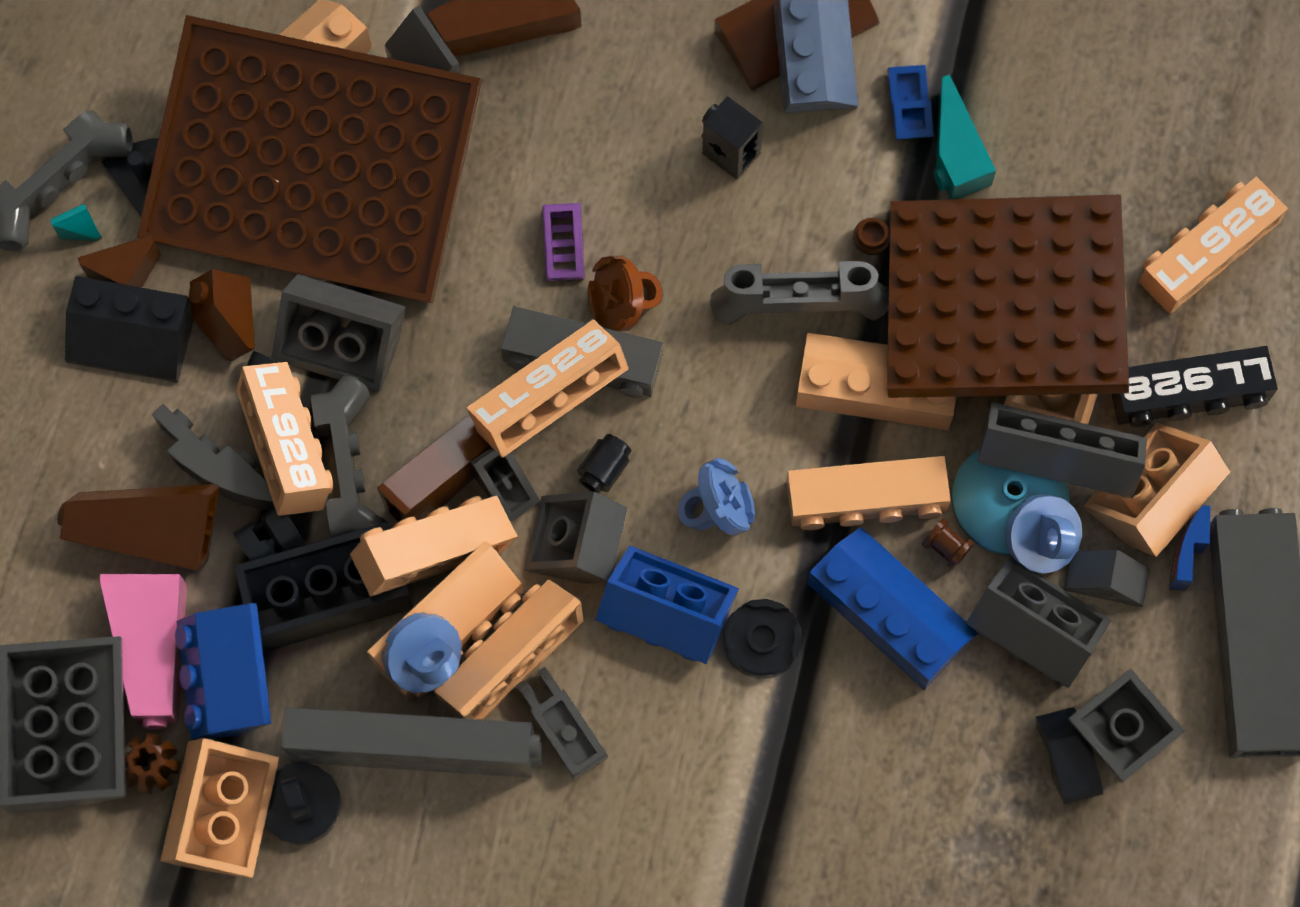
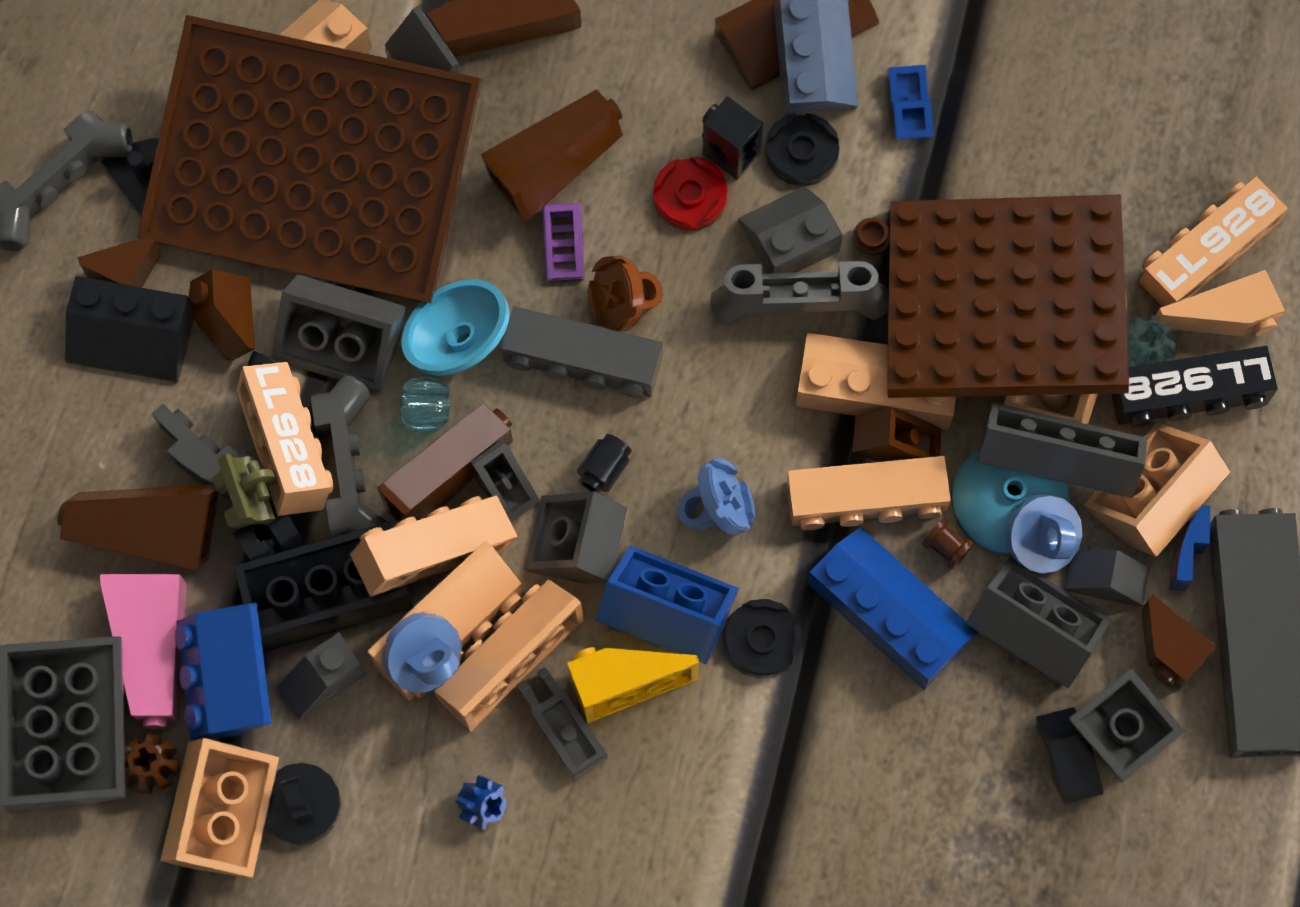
(76, 225): teal slope -> none
(247, 488): none -> olive hips
(321, 676): none -> dark grey slope
(411, 742): dark grey brick -> none
(424, 404): none -> clear light blue piece
(455, 328): none -> medium azure dish
(481, 802): none -> blue gear
(547, 388): light nougat brick -> none
(552, 152): none -> reddish brown slope
(622, 678): none -> yellow slope
(690, 193): none -> red tile
(792, 232): none -> dark grey slope
(802, 149): none -> black tile
(894, 436): none -> reddish brown slope
(960, 154): teal slope -> none
(1148, 334): none -> clear light blue piece
(1172, 644): none -> reddish brown slope
(1229, 309): none -> light nougat slope

